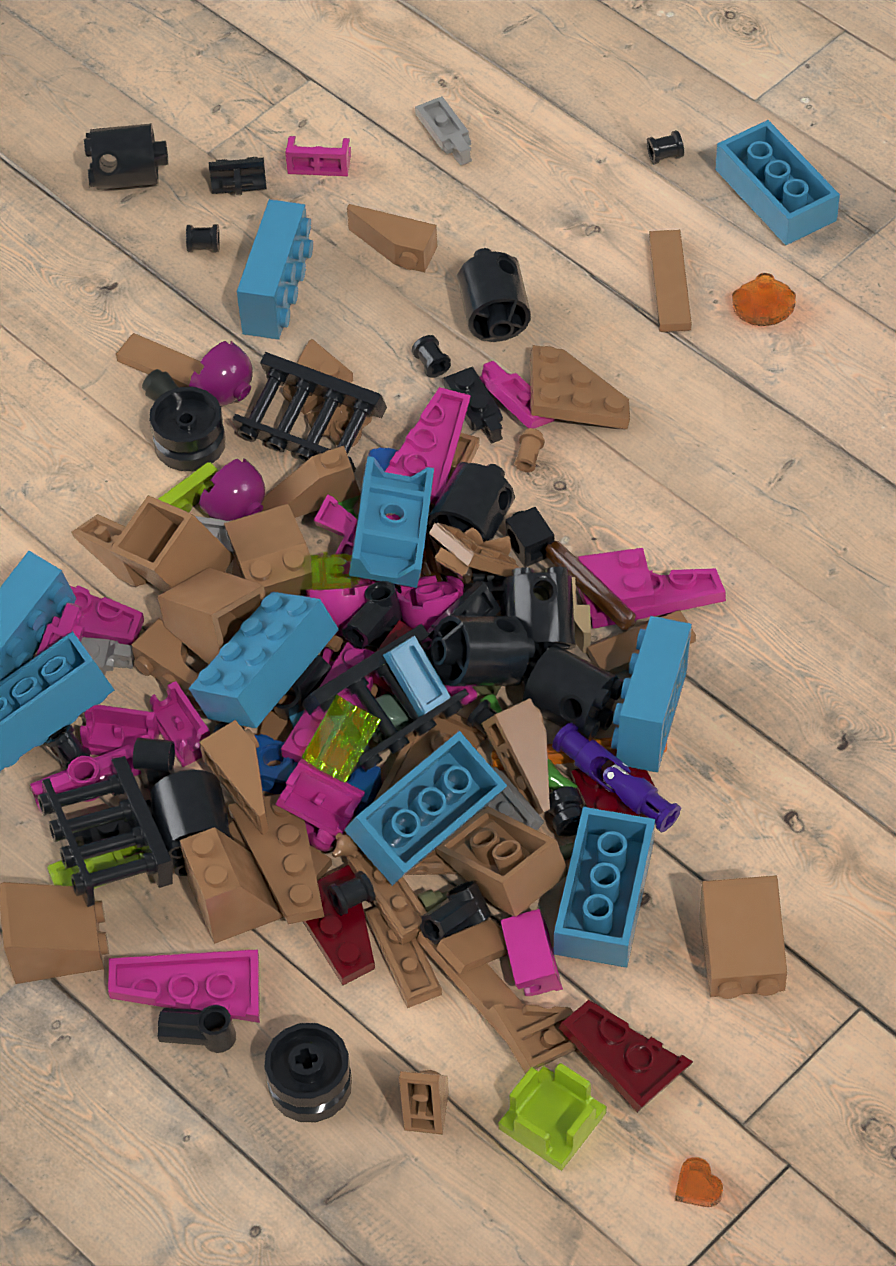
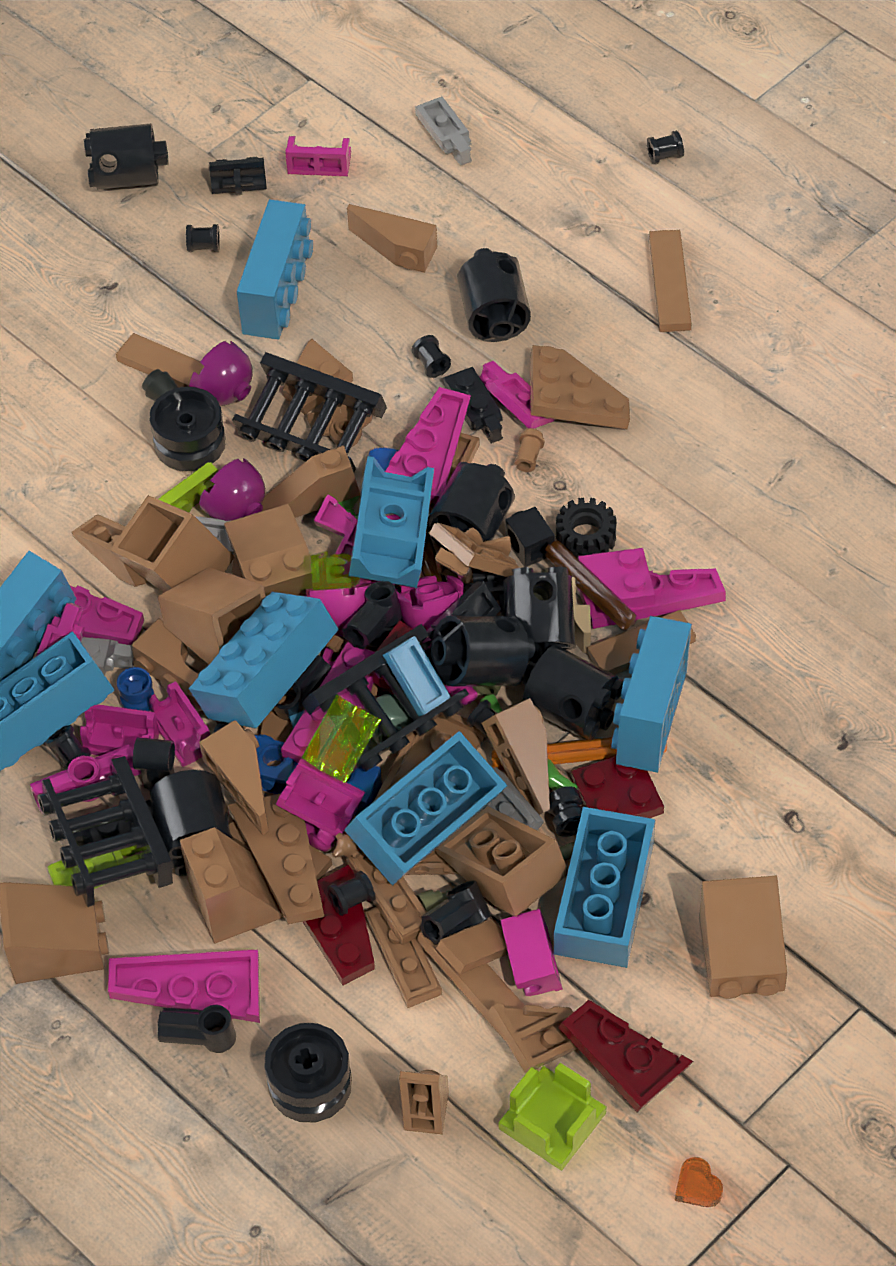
(135, 689): none -> blue wheel
(588, 514): none -> black tyre
(633, 791): dark purple piece -> none
(764, 301): clear orange dish -> none
(777, 182): dark azure brick -> none

